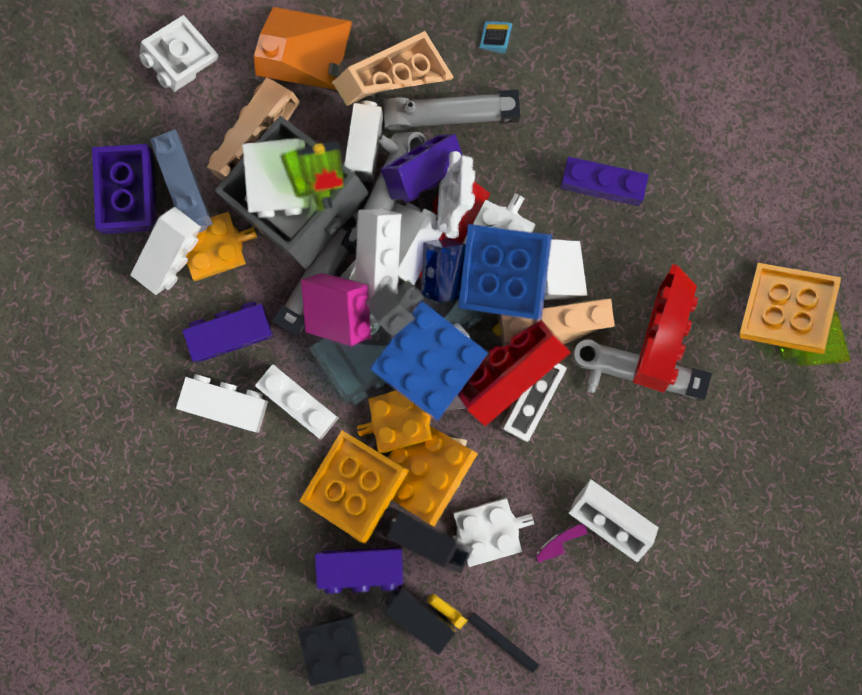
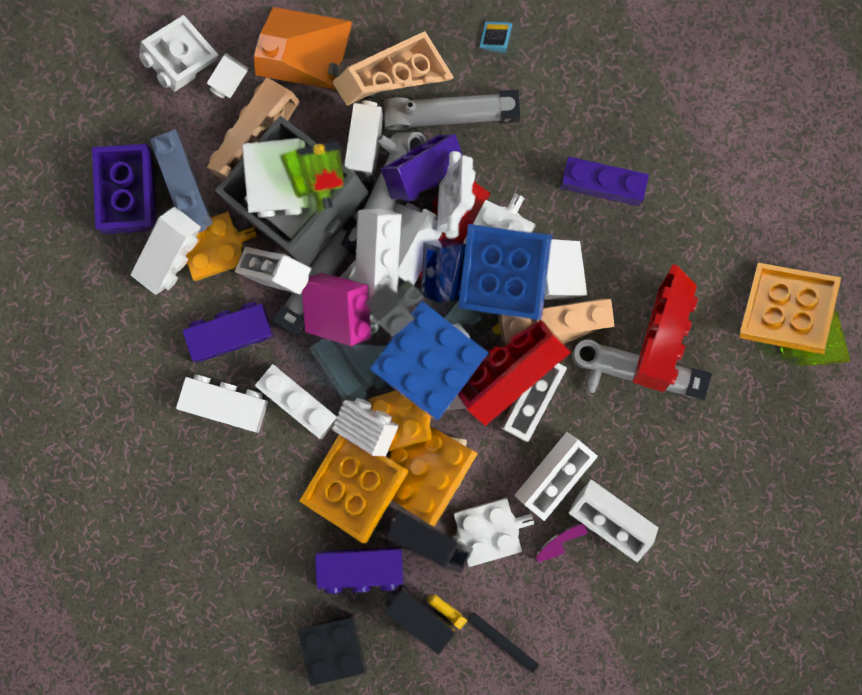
(227, 76): none -> white brick
(273, 270): none -> white brick
(365, 427): none -> white brick
(555, 475): none -> white brick

